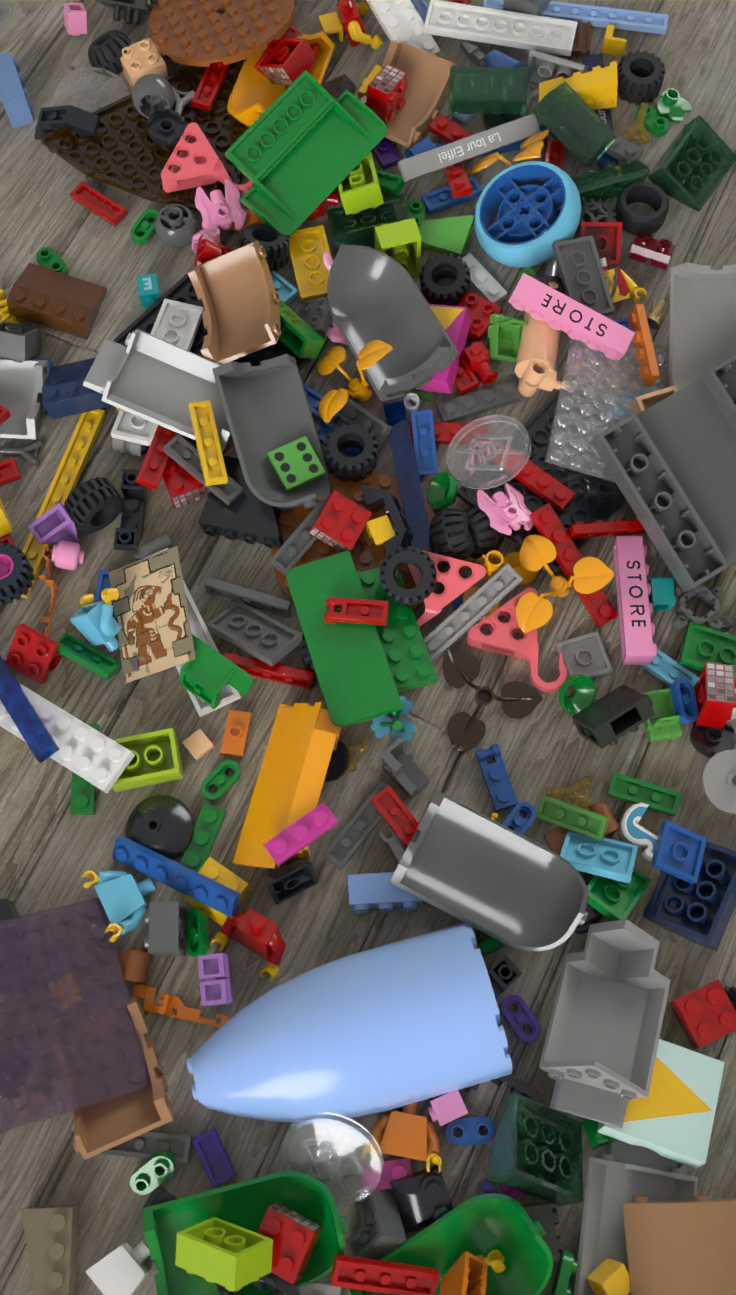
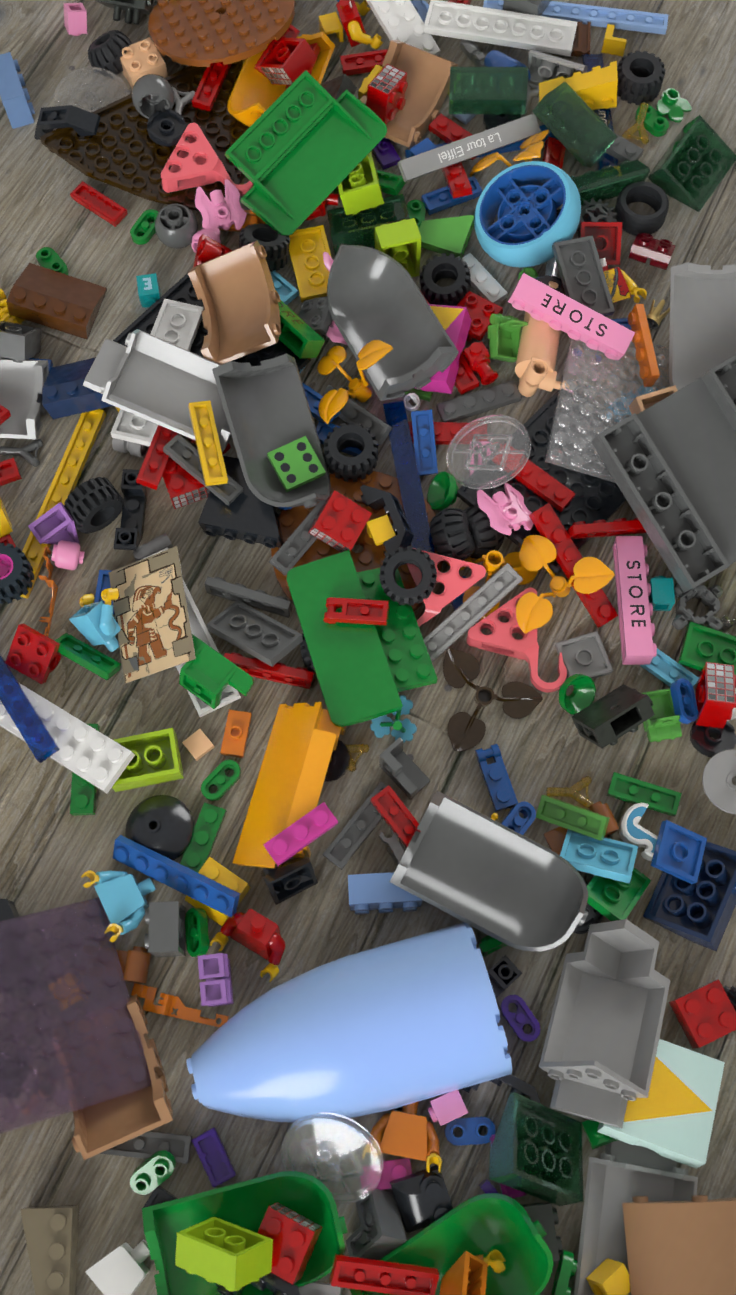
(362, 62): none -> red plate

